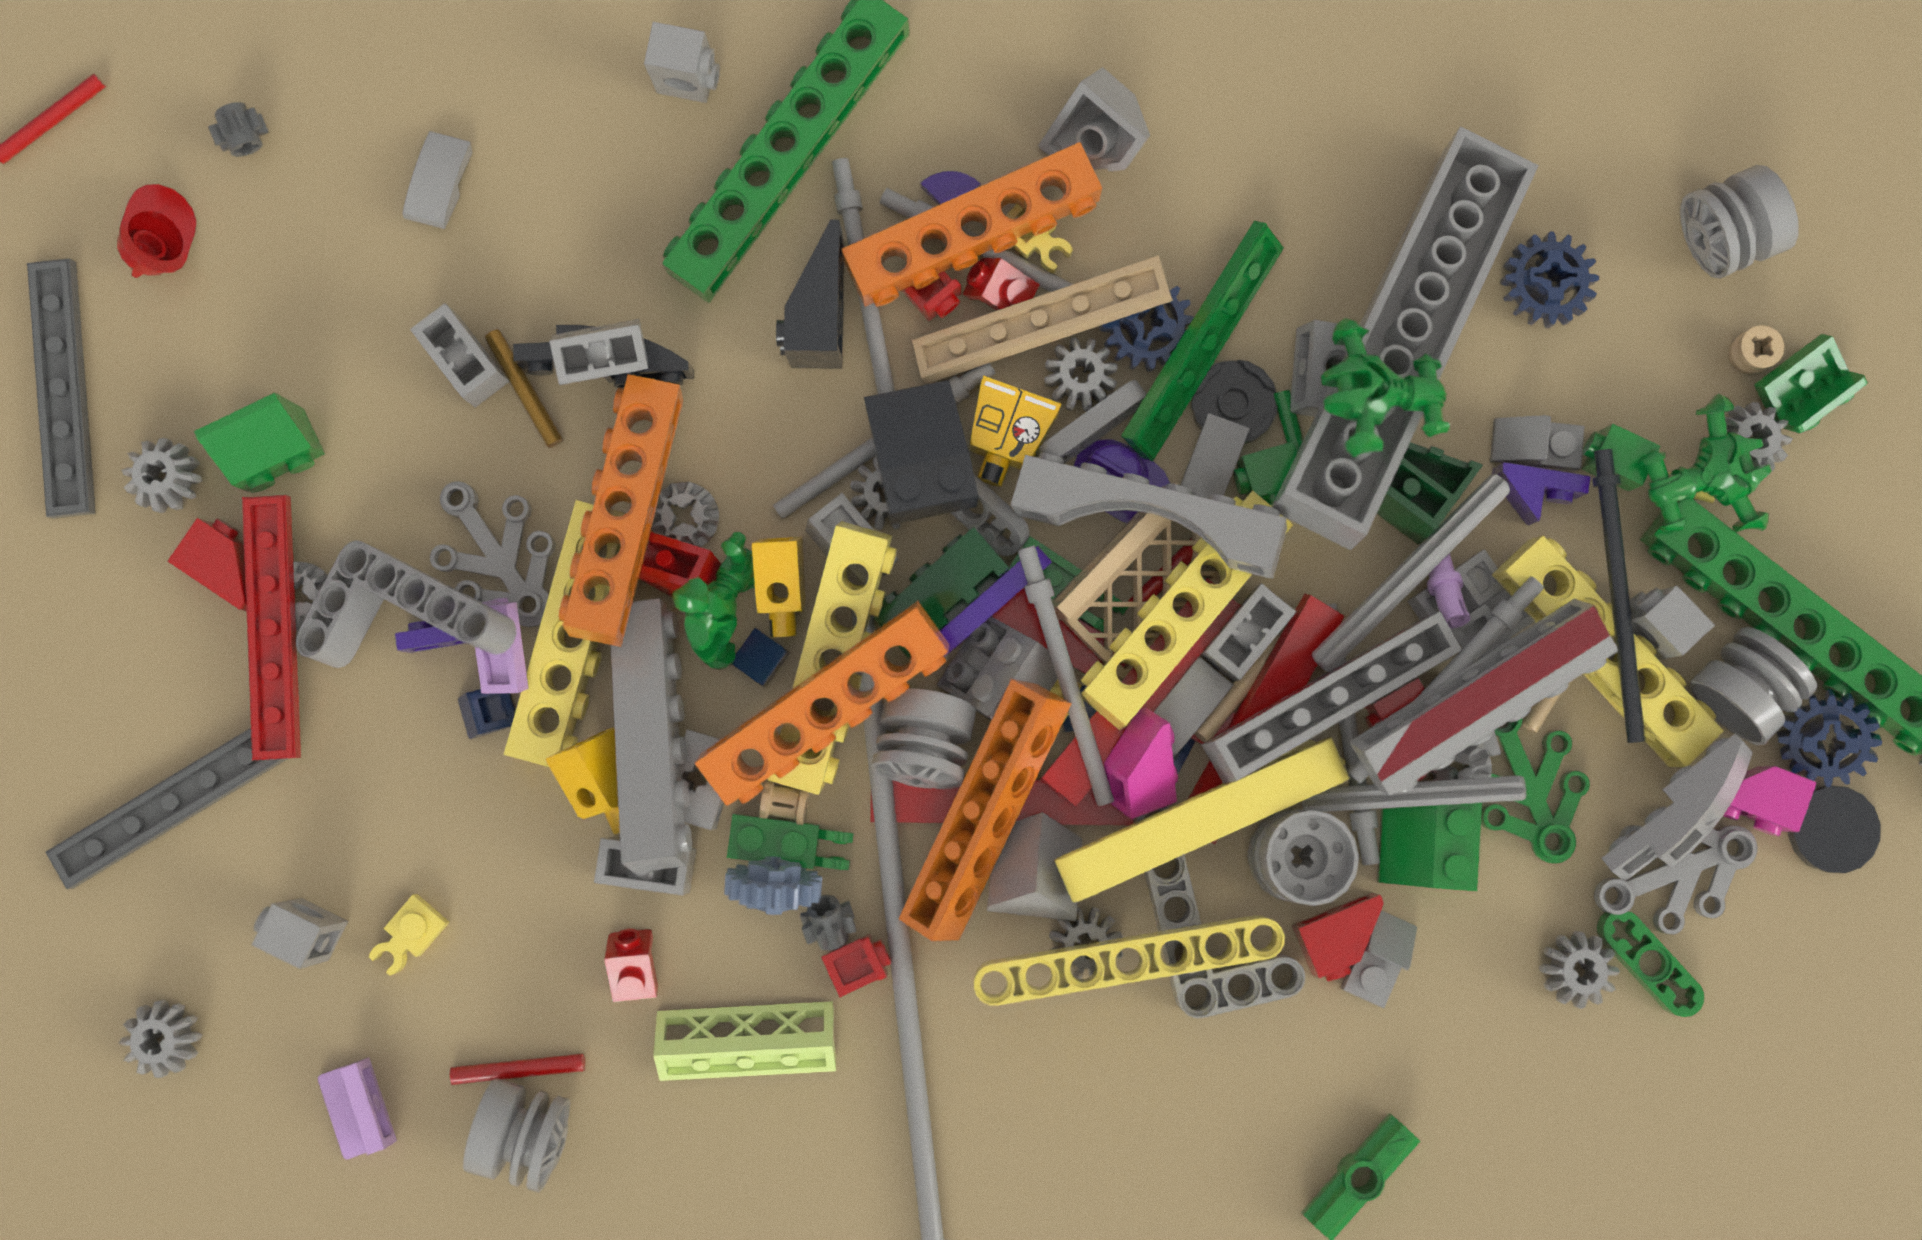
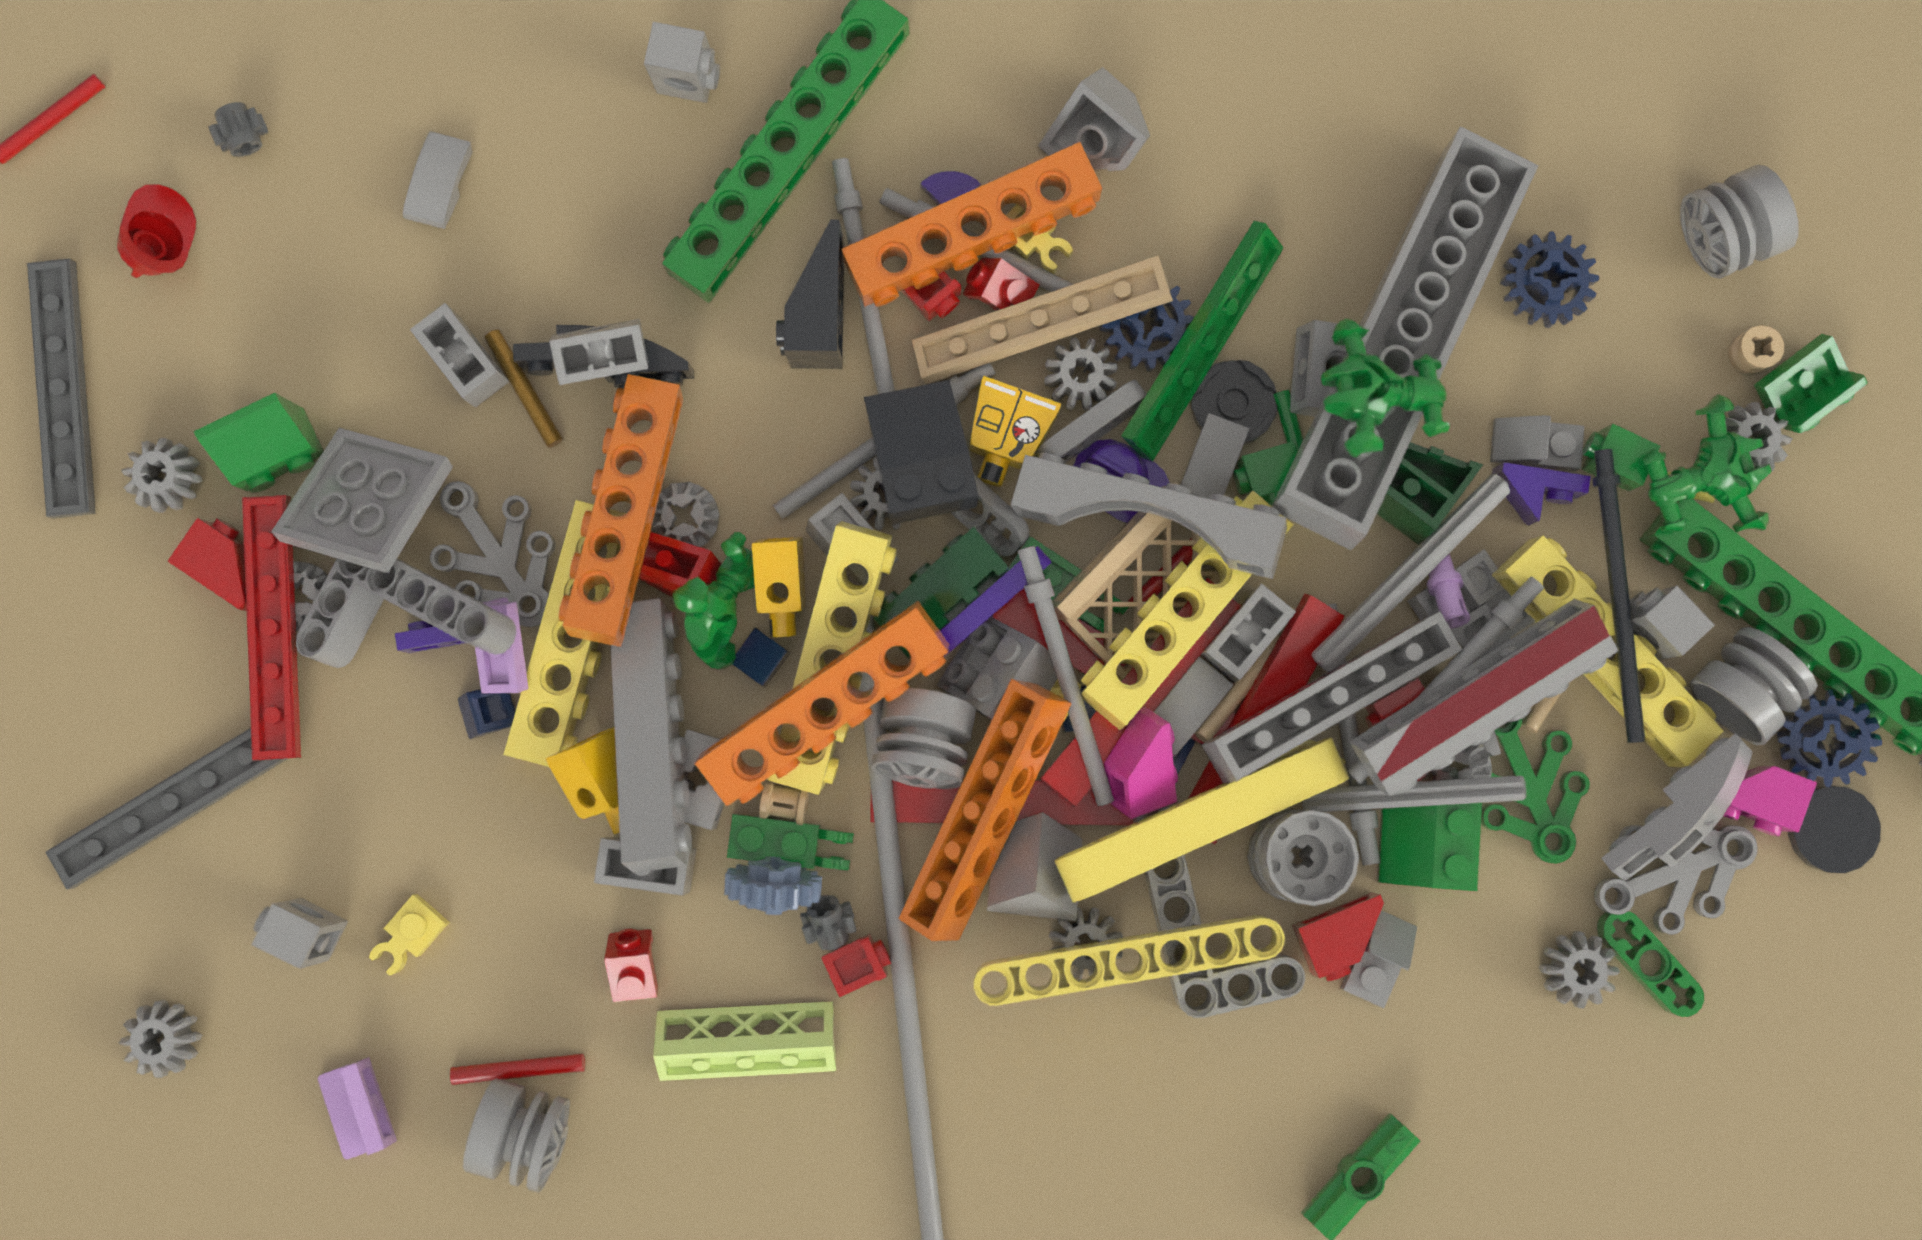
(362, 499): none -> light grey plate

